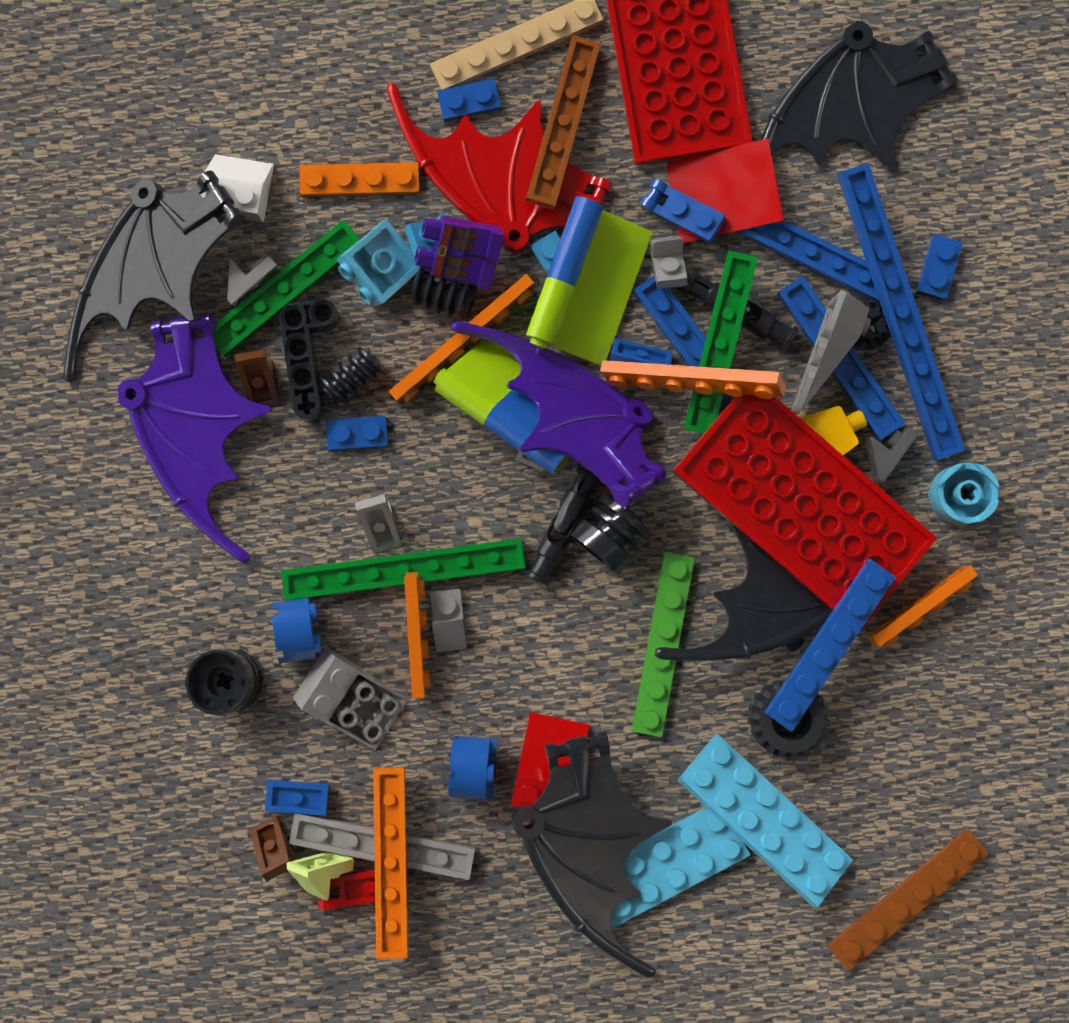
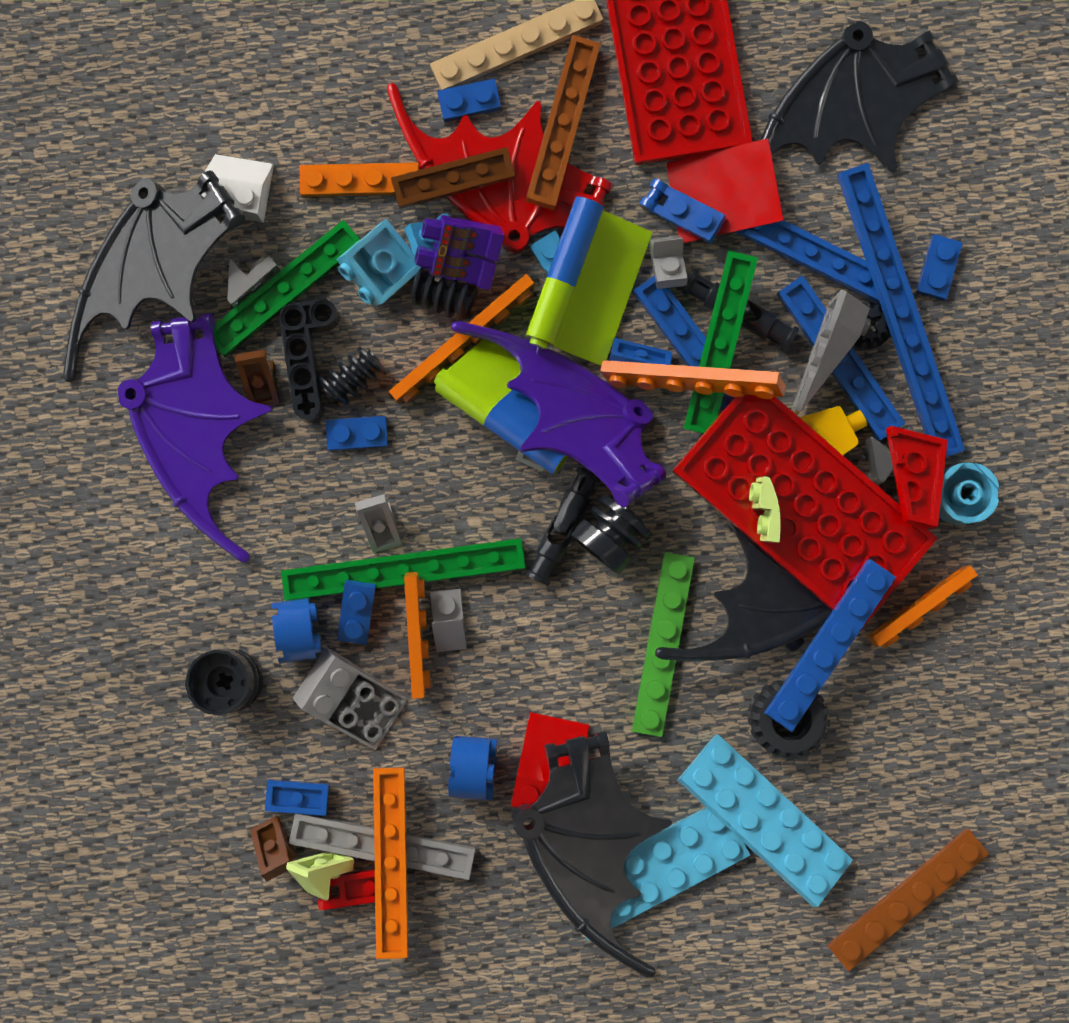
(356, 612): none -> blue plate
(453, 178): none -> reddish brown plate
(765, 498): none -> yellowish green slope
(918, 473): none -> red wing

